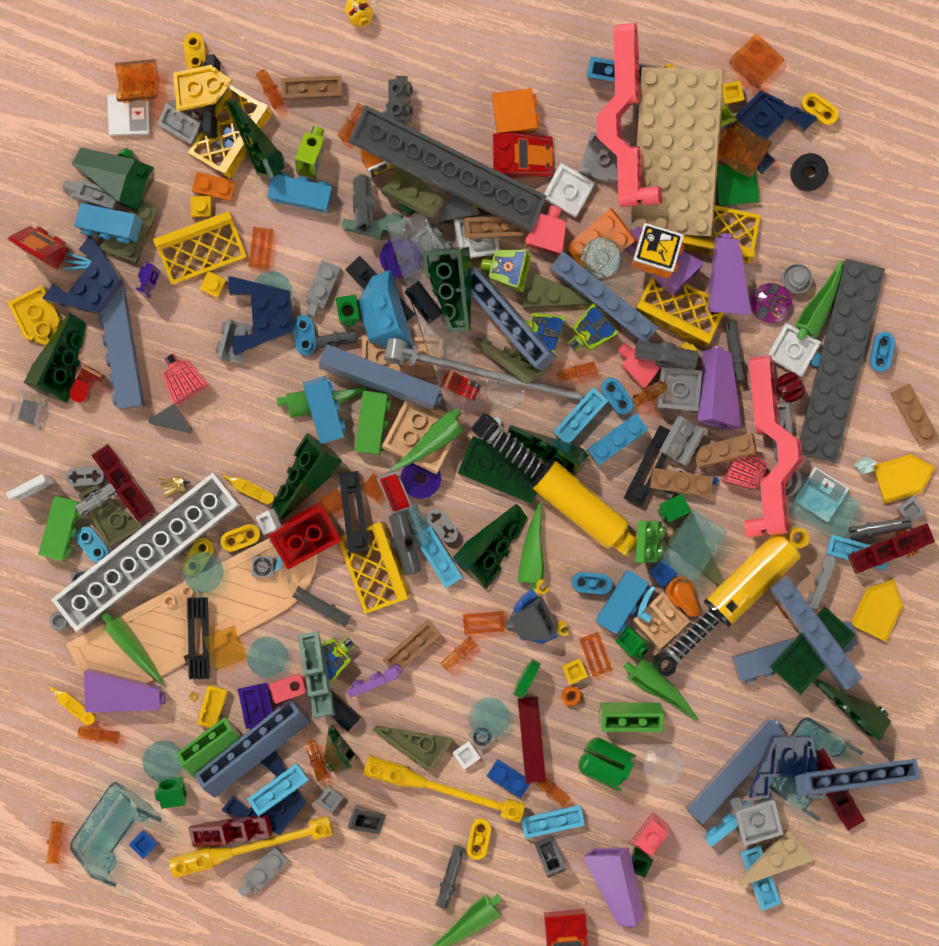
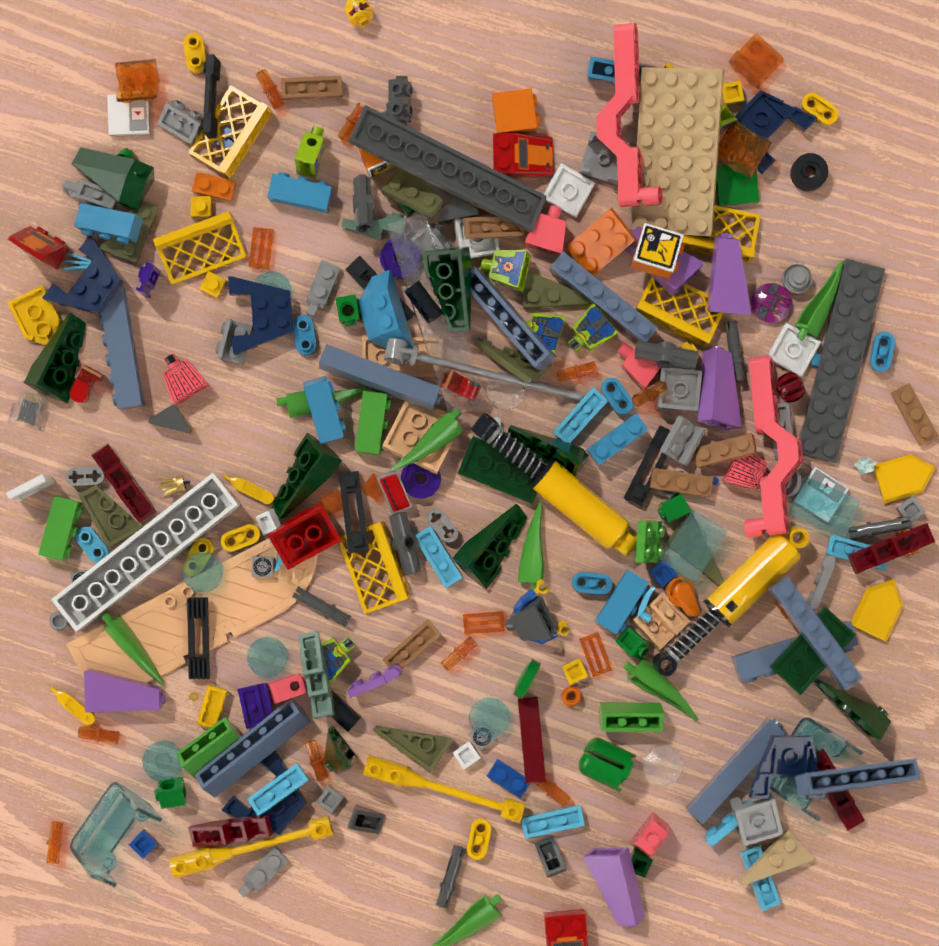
(95, 499): light grey pin -> none
(199, 87): yellow tile -> none
(224, 648): clear yellow piece -> none
(262, 152): dark green wedge -> none
(336, 339): dark grey pin -> none
(419, 525): clear light blue pin -> none
(601, 257): clear light blue tile -> none

